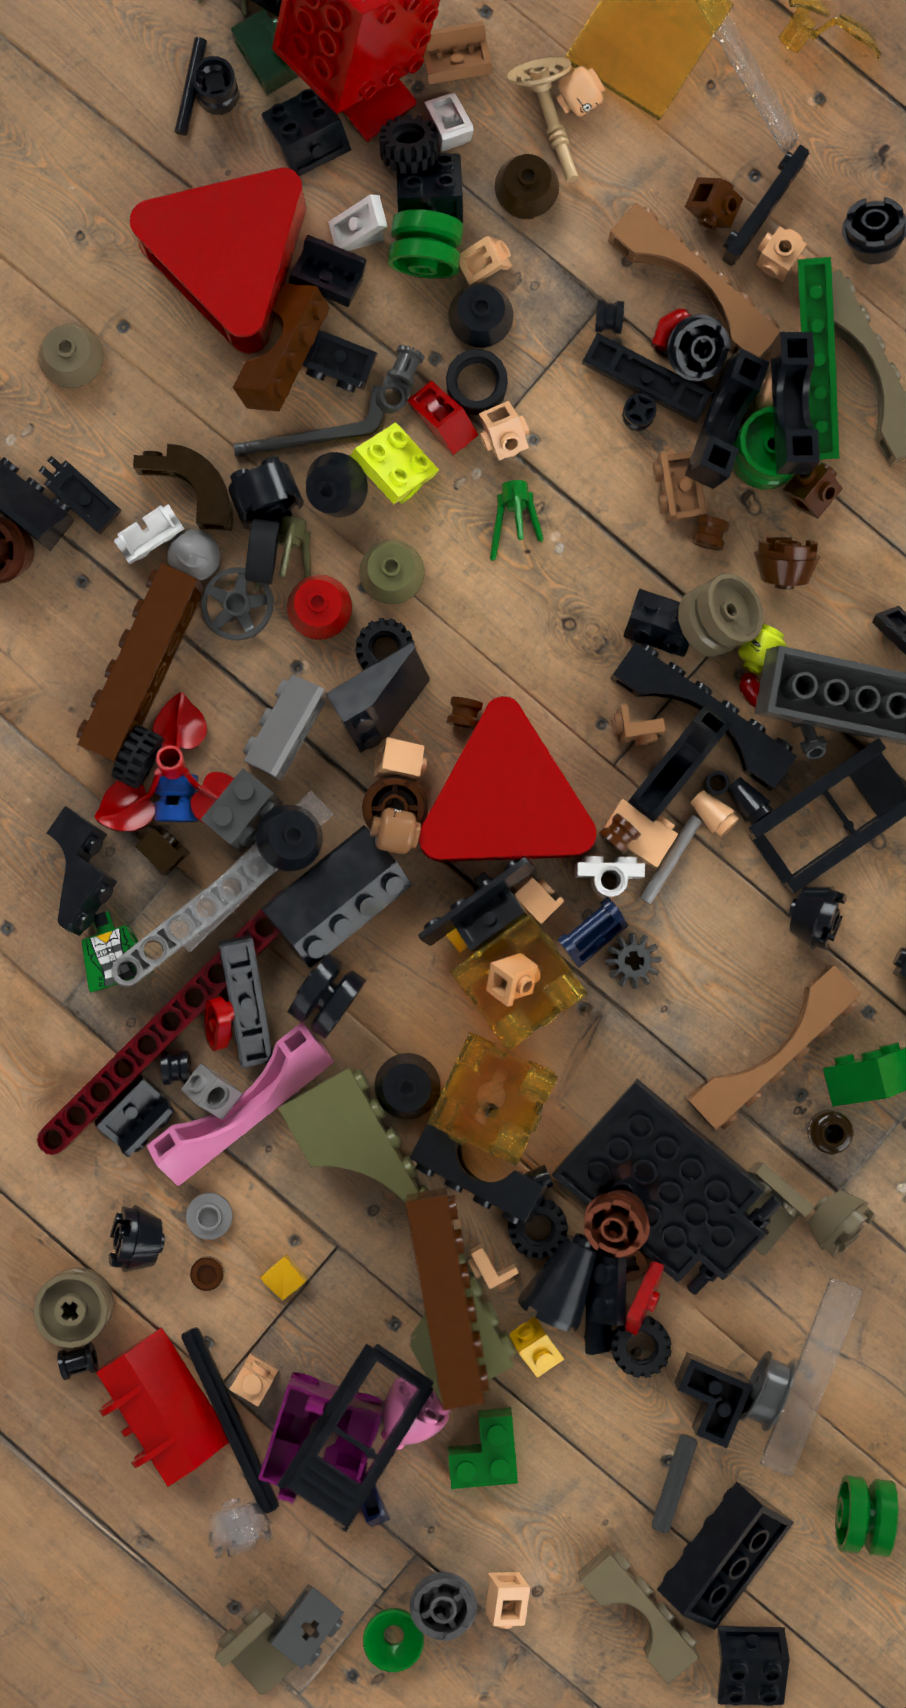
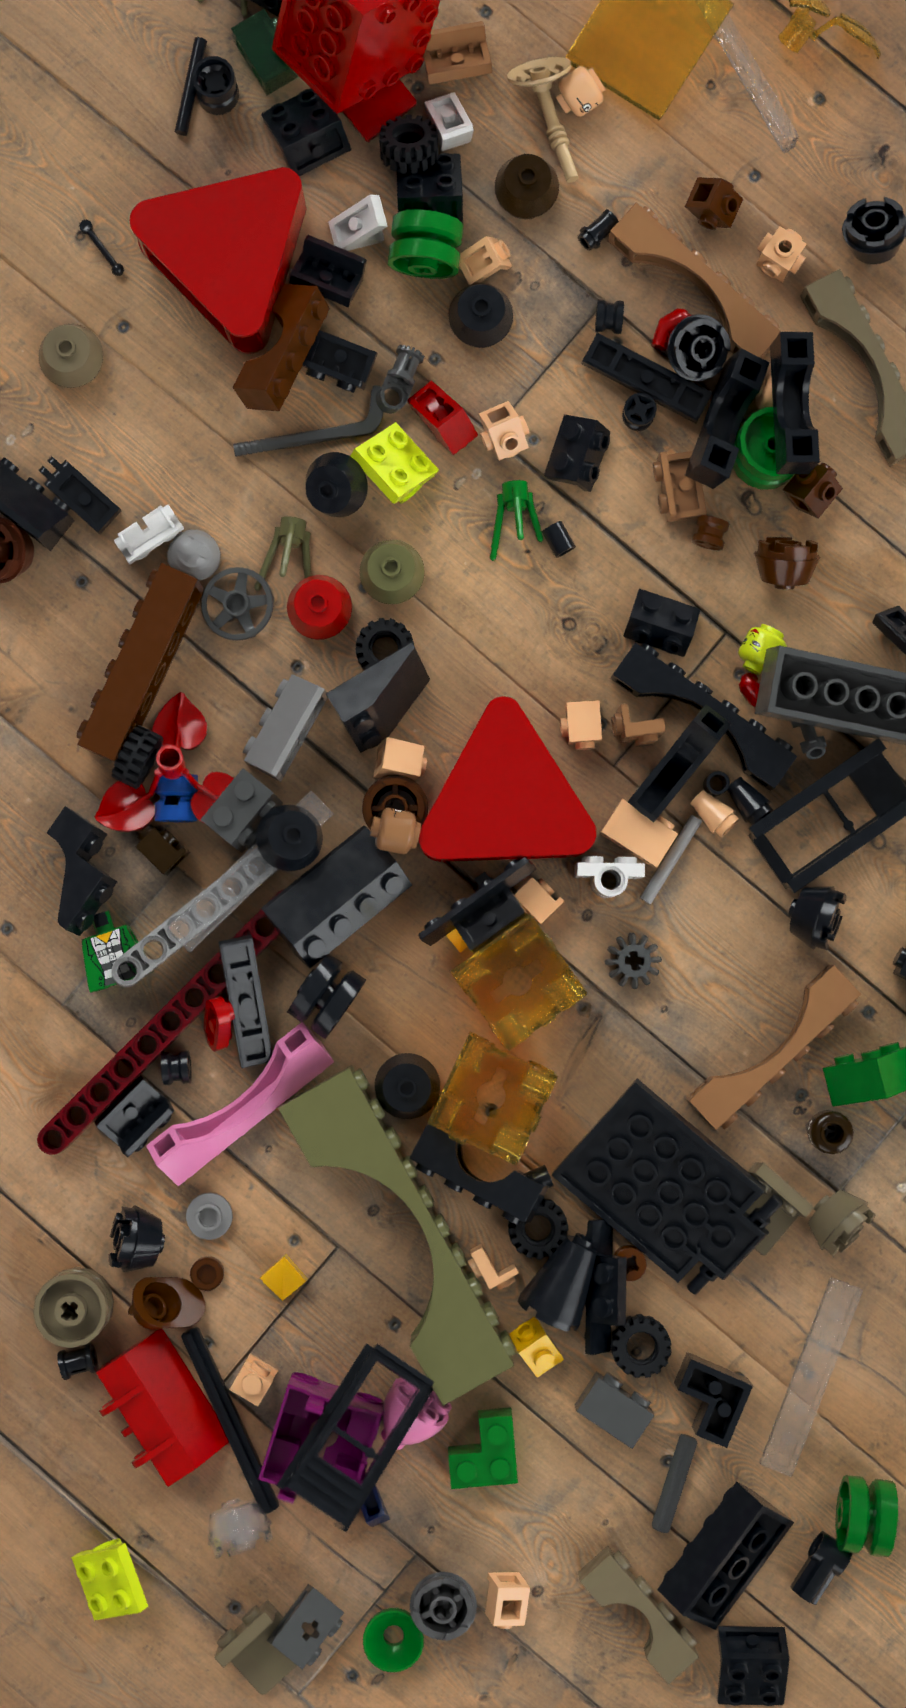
(87, 228): none -> black hinge
(109, 1580): none -> neon yellow plate
(166, 1303): none -> reddish brown piece
(211, 1091): light grey brick -> none
(213, 498): dark brown arch -> none
(262, 551): black tyre -> none
(264, 492): black brick -> none
(445, 1298): reddish brown brick -> none
(464, 712): reddish brown wheel -> none
(483, 357): black tyre -> none
(519, 978): light nougat brick -> none
(558, 539): none -> black hinge
(578, 452): none -> black bracket
(582, 724): none -> light nougat brick
(593, 234): none -> black pin
(593, 932): dark blue plate -> none
(615, 1409): none -> dark grey brick
(616, 1223): copper cone -> none
(620, 833): reddish brown wheel -> none
(645, 1299): red plate -> none
(720, 615): dark tan wheel -> none
(770, 1390): dark grey wheel -> none
(790, 167): black plate -> none
(818, 317): green plate -> none
(820, 1568): none -> black piece

